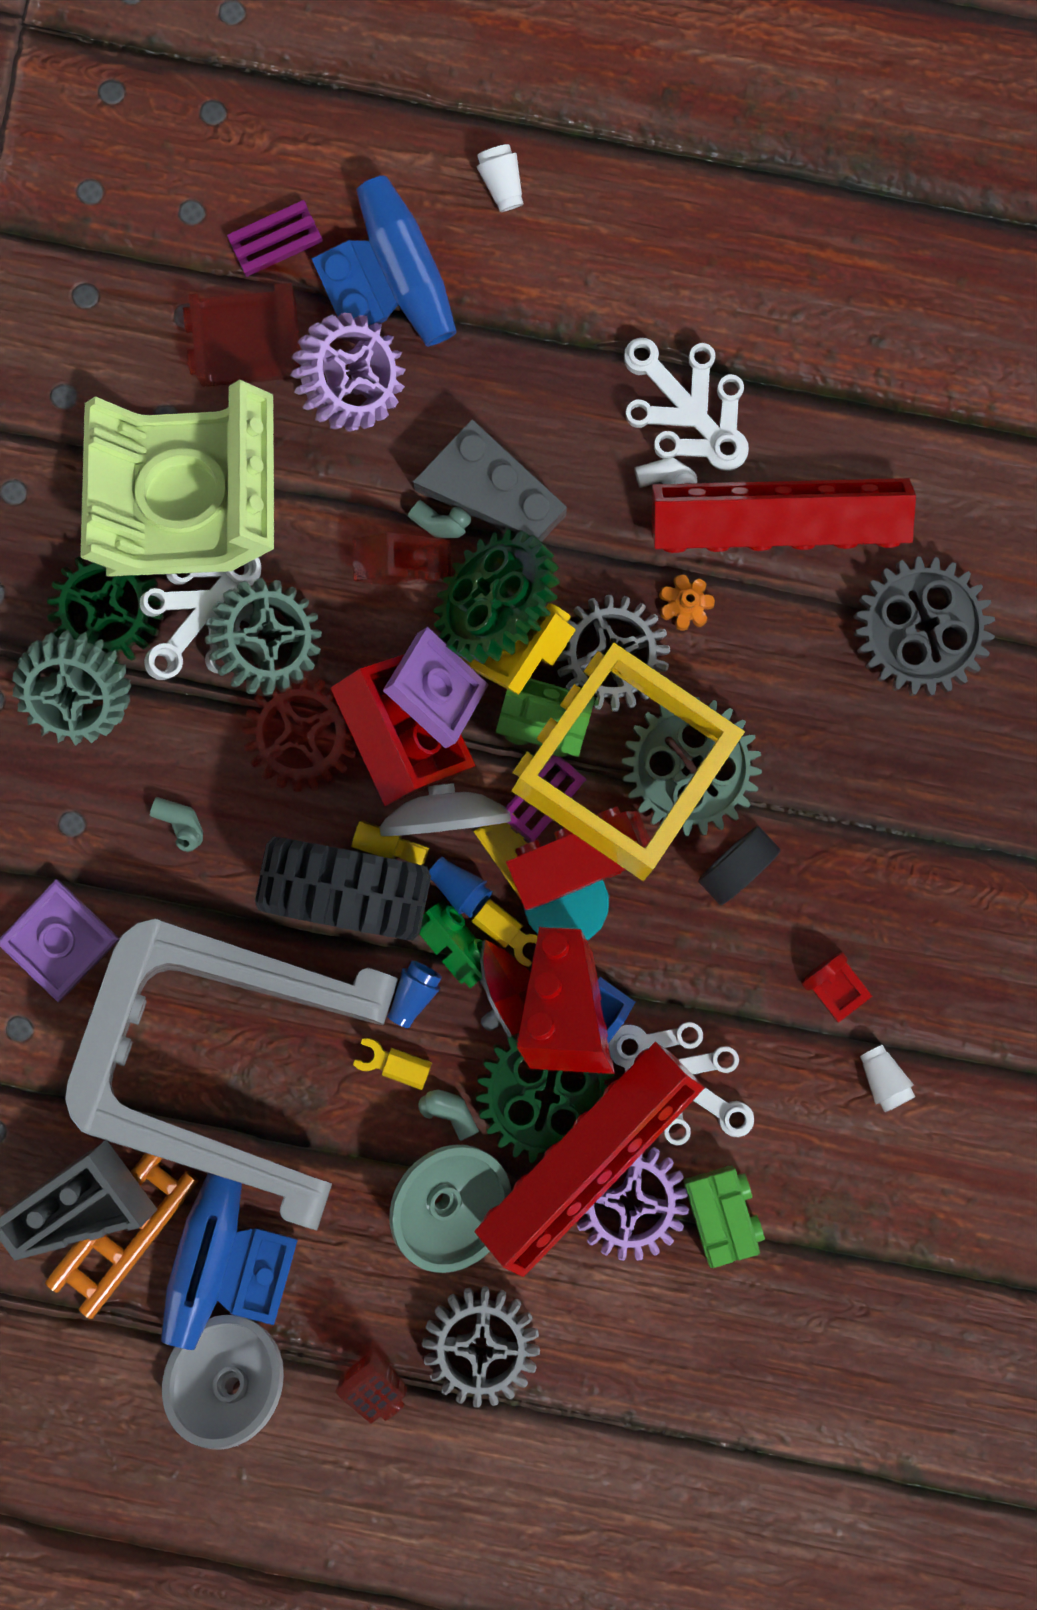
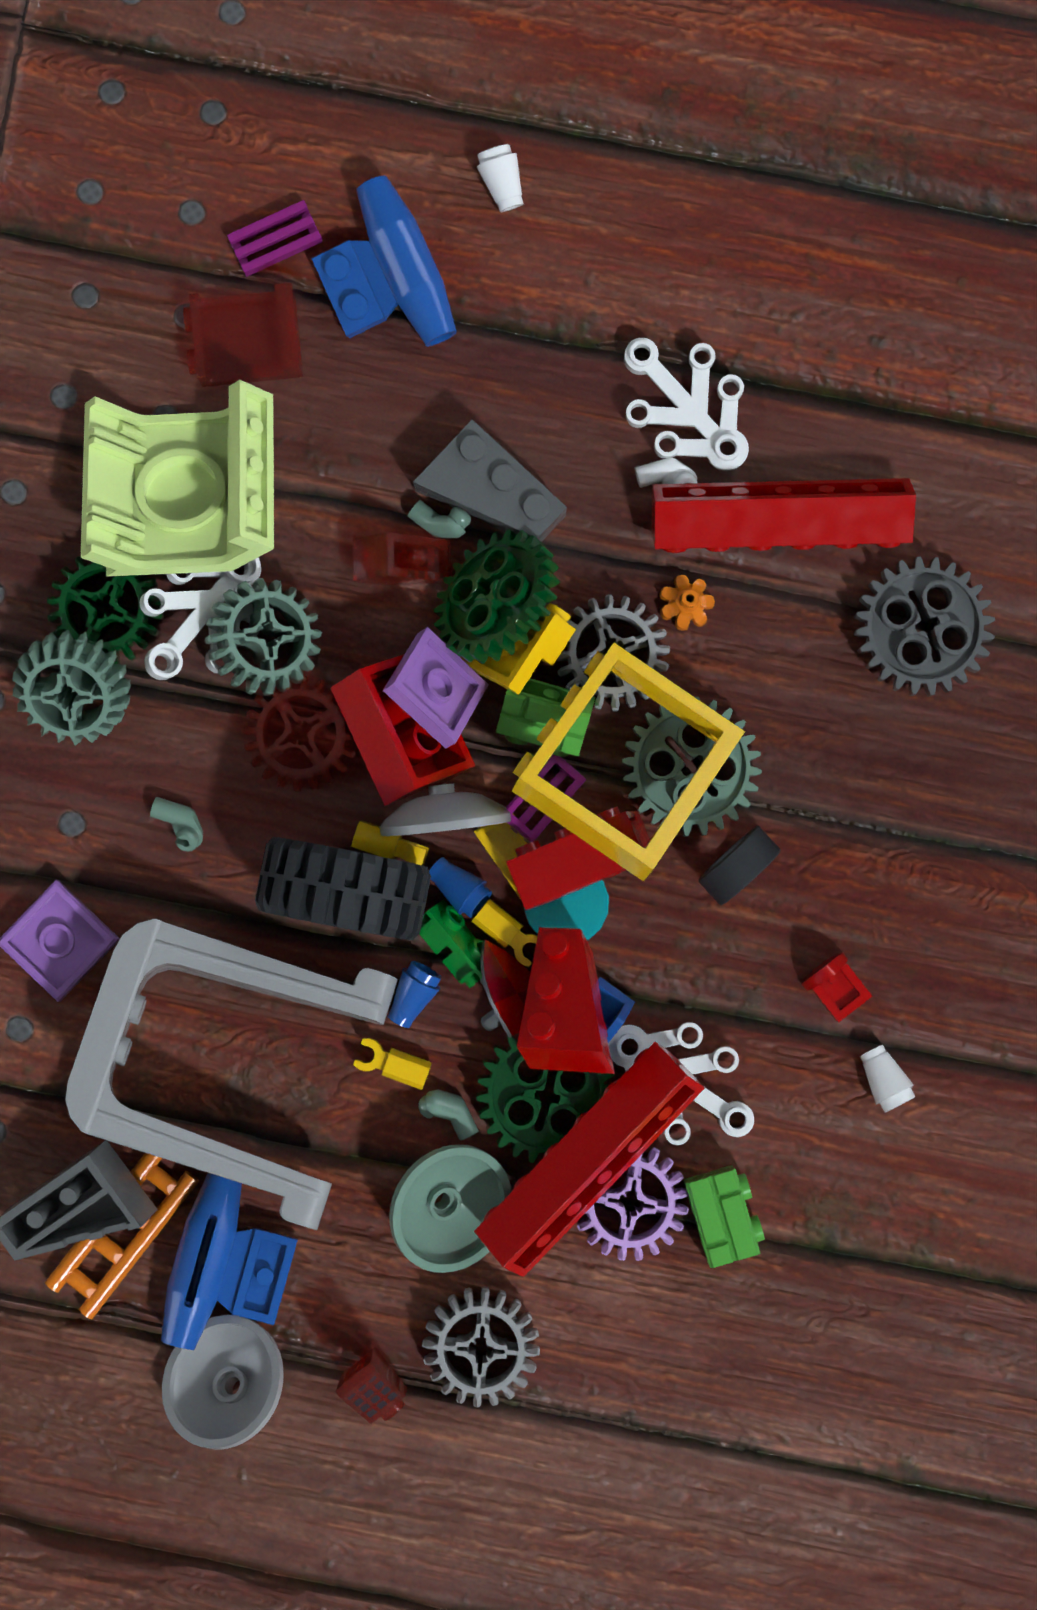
(375, 384): lavender gear -> none

